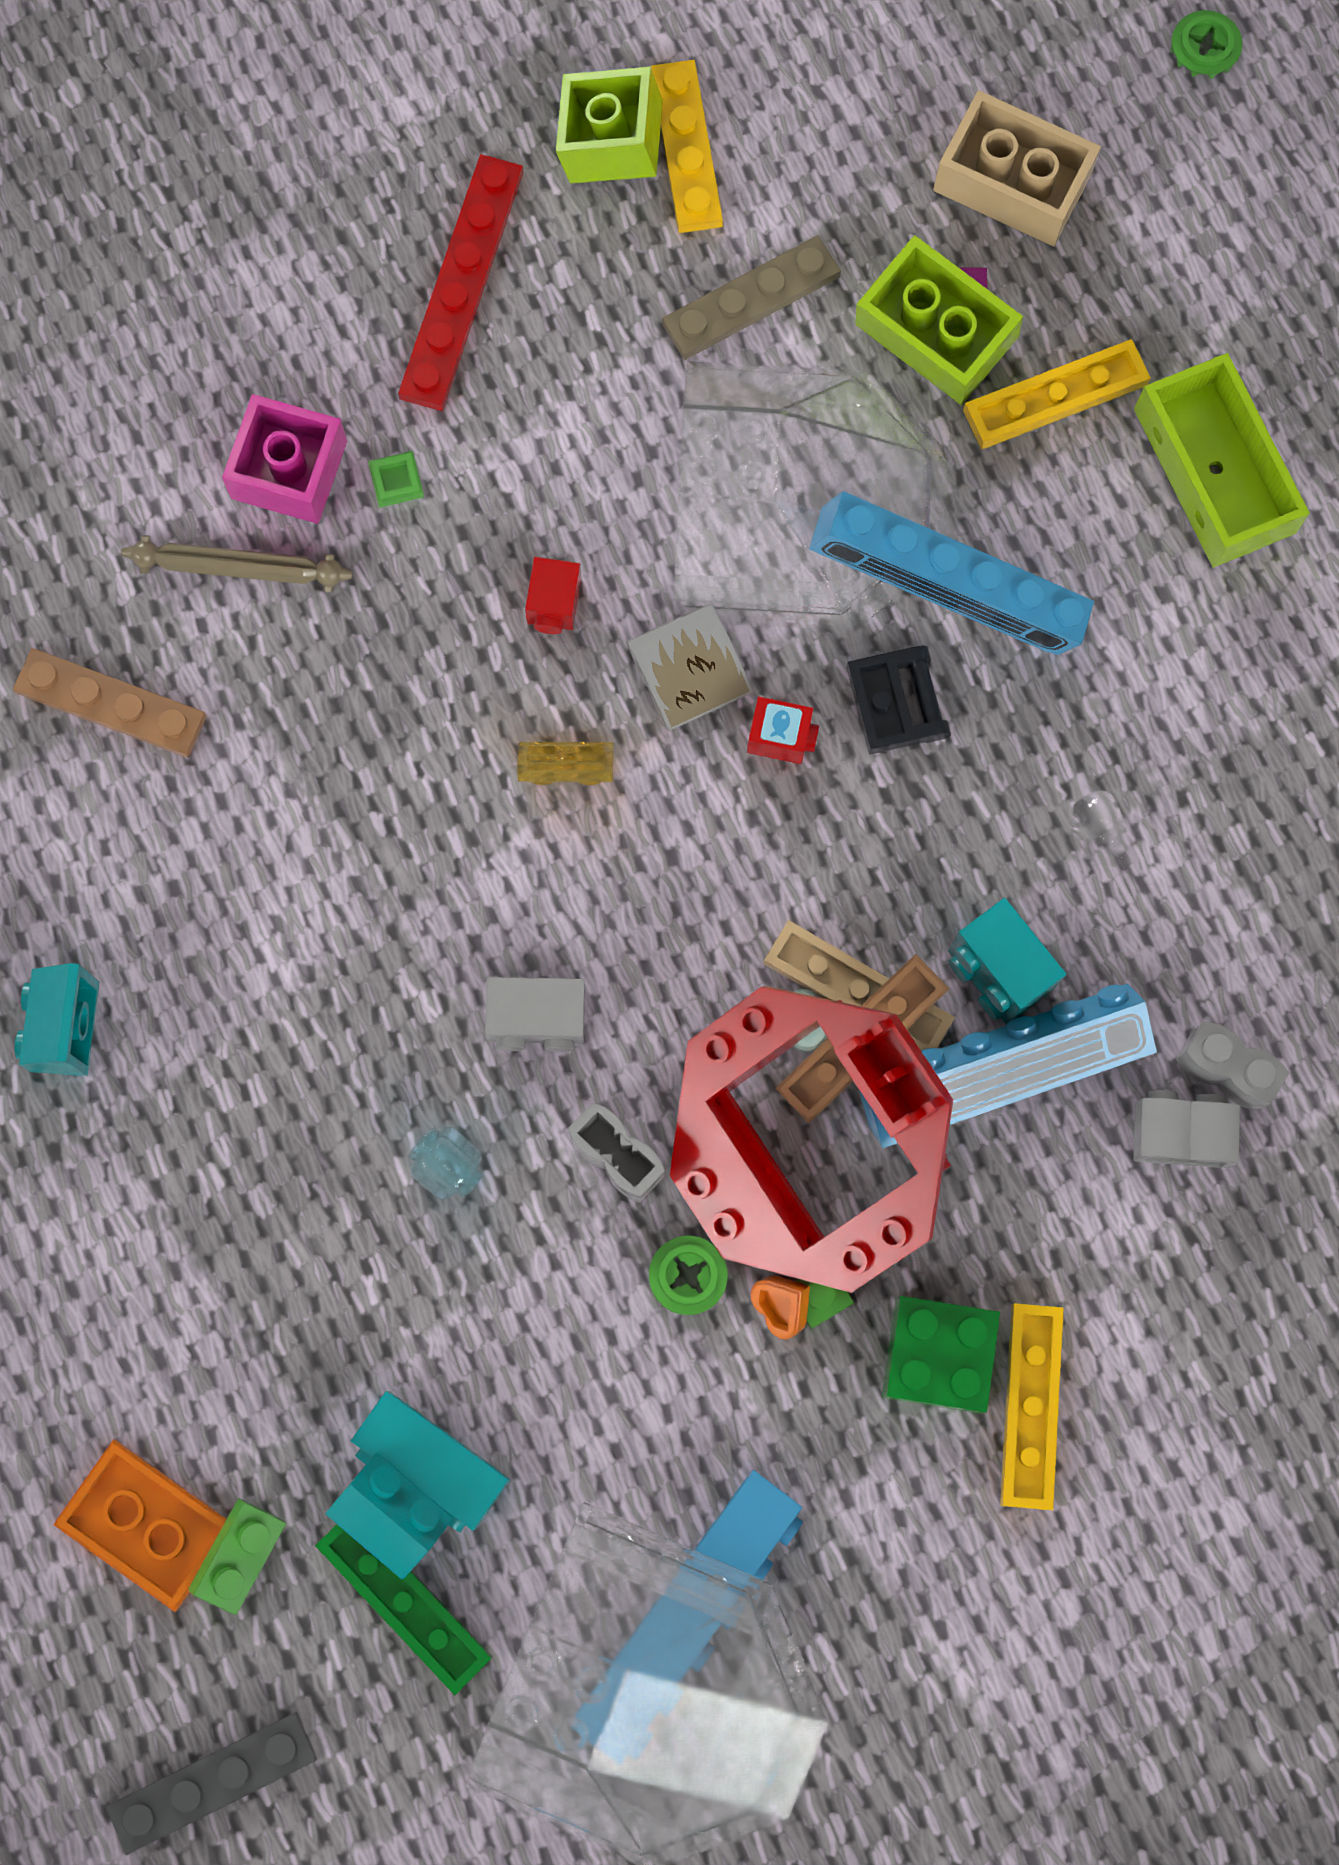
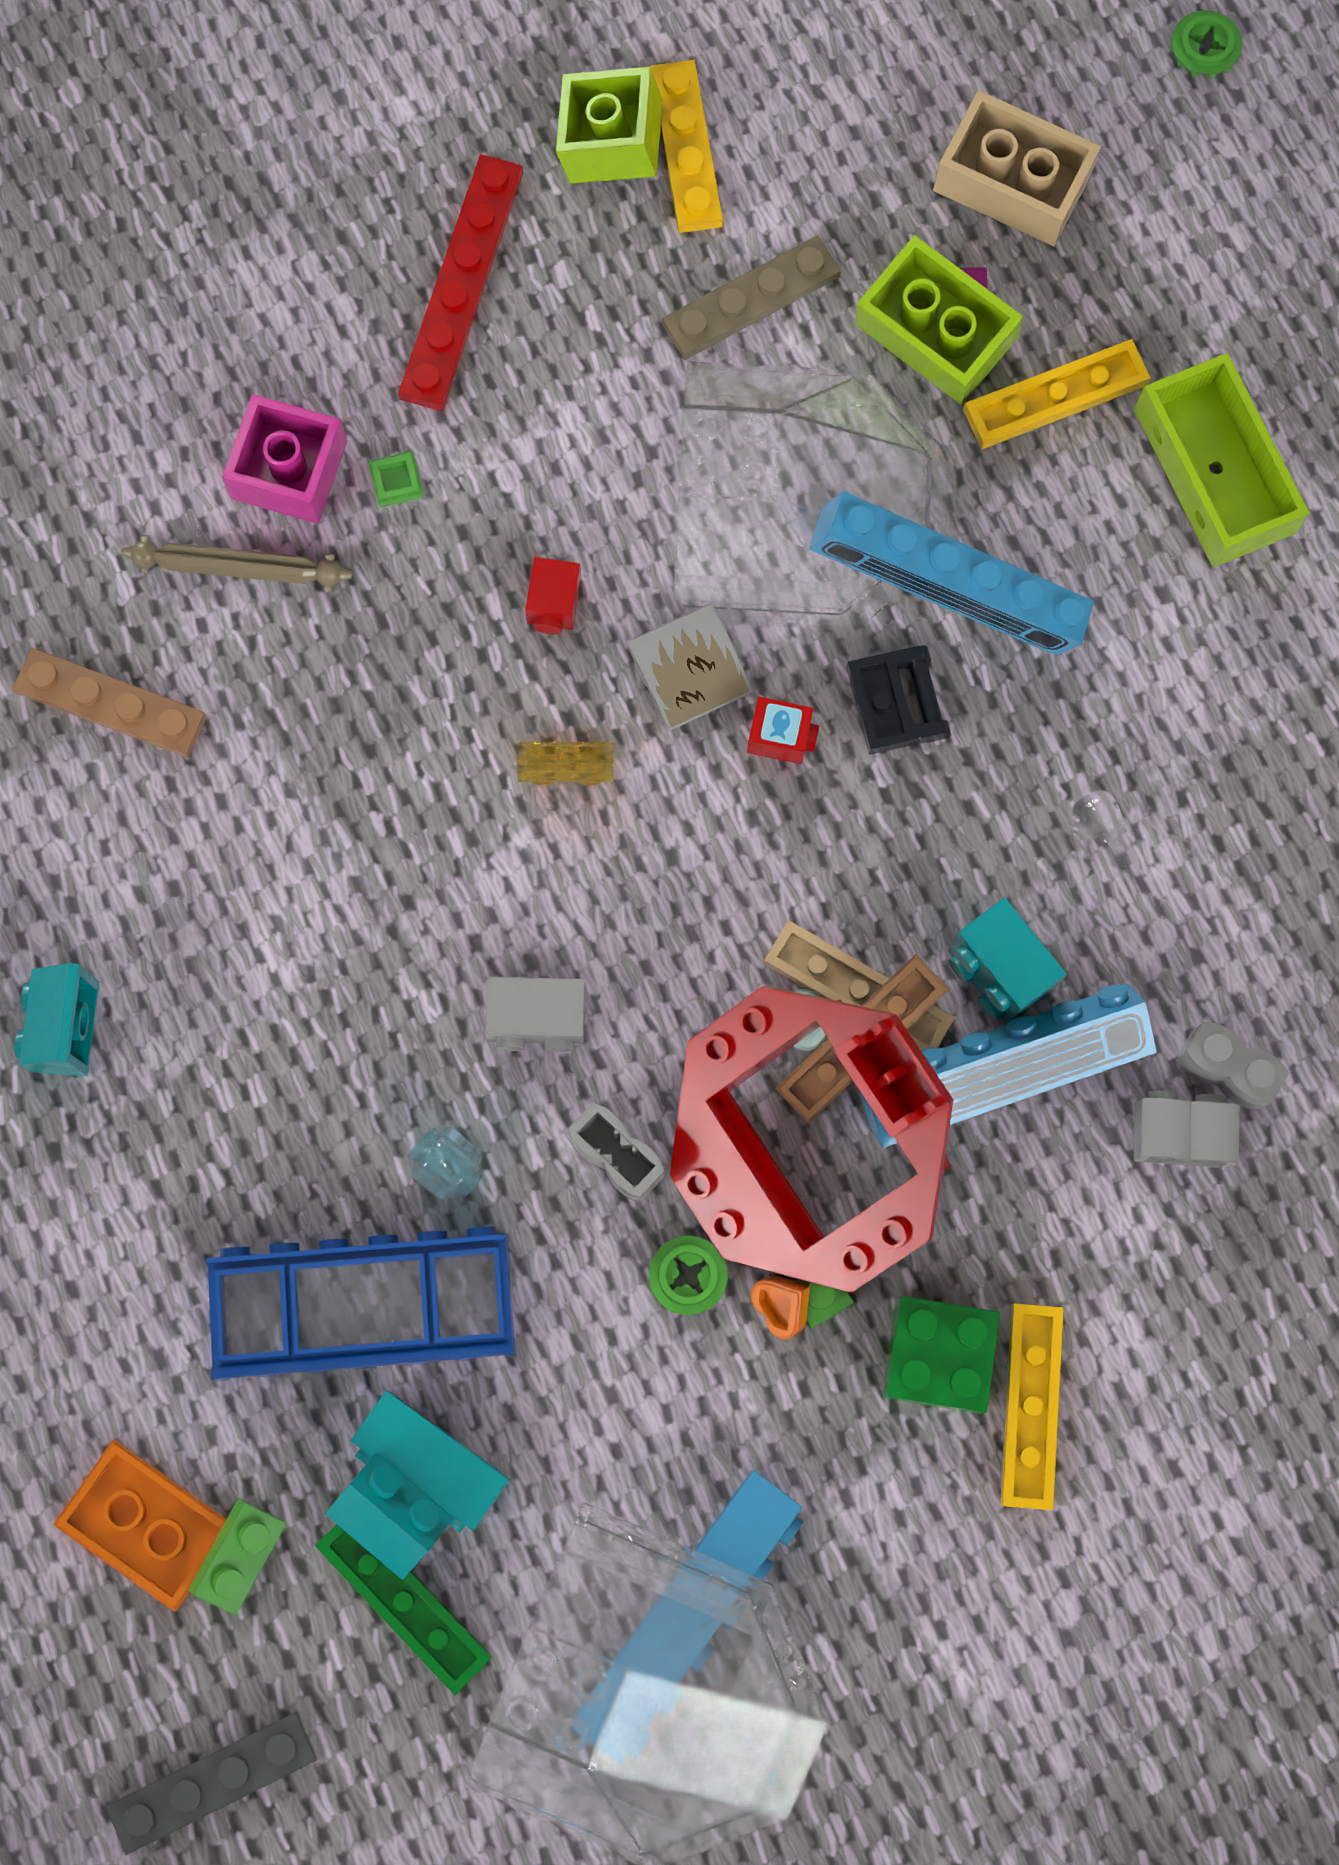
(360, 1304): none -> window

